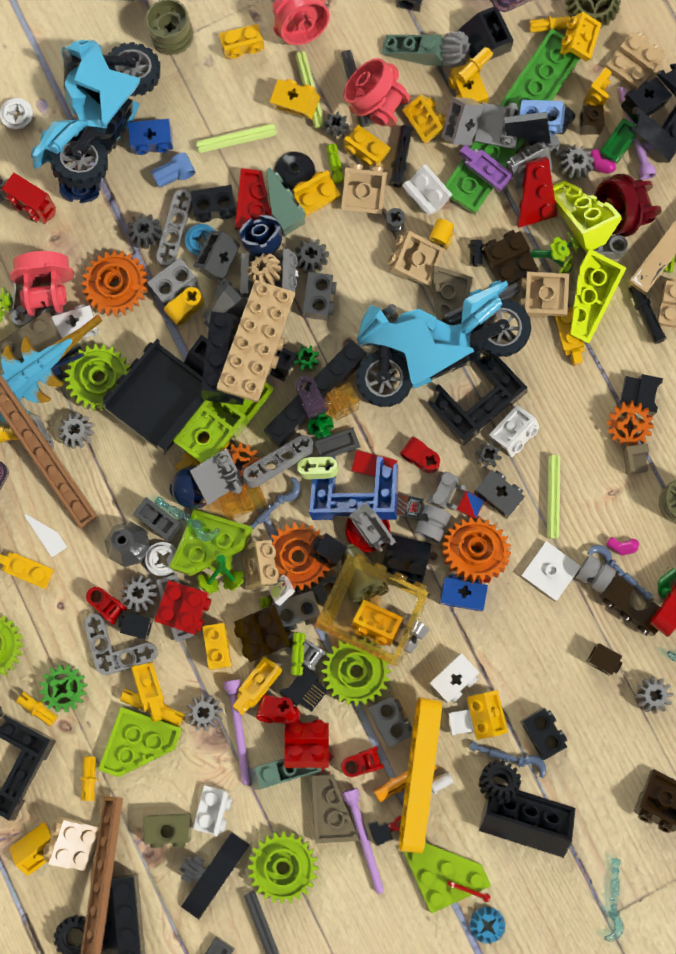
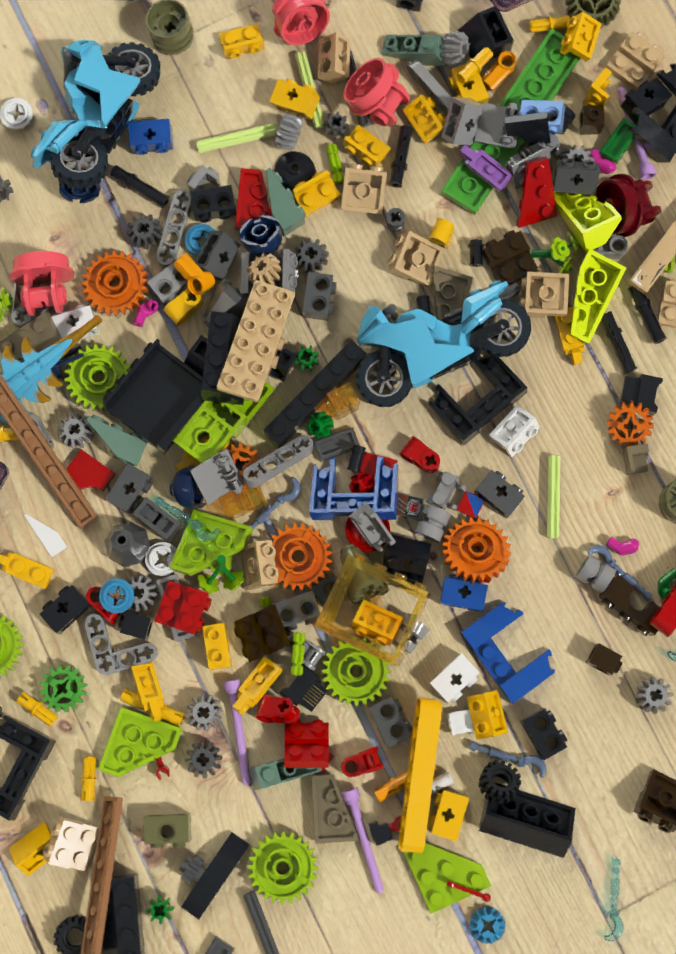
(29, 198): red brick -> none
(59, 620): none -> black brick
(89, 472): none -> red tile
(112, 586): none -> dark azure gear
(120, 444): none -> sand green slope
(130, 478): none -> dark grey brick
(132, 182): none -> black pin
(145, 310): none -> dark pink arm
(161, 766): none -> red hand
(162, 915): none -> green gear
(178, 168): medium blue piece -> none
(197, 280): none -> light orange piece
(198, 179): none -> light grey bracket
(199, 765): none -> dark grey gear
(212, 810): white bracket -> none
(282, 590): white tile -> none
(288, 132): none -> light grey gear
(311, 400): clear purple piece -> none
(317, 468): yellowish green beam -> none
(327, 550): black brick -> none
(334, 58): none -> tan brick
(356, 458): none -> black pin
(362, 483): none -> red gear
(423, 303): none -> black pin
(427, 190): white bracket -> none
(430, 85): none -> light grey beam
(451, 827): none -> yellow brick
(479, 639): none -> blue wedge
(487, 461): dark grey gear -> none
(498, 71): none -> light orange piece
(551, 571): white plate -> none
(587, 178): none -> dark grey brick
(619, 343): none -> black pin

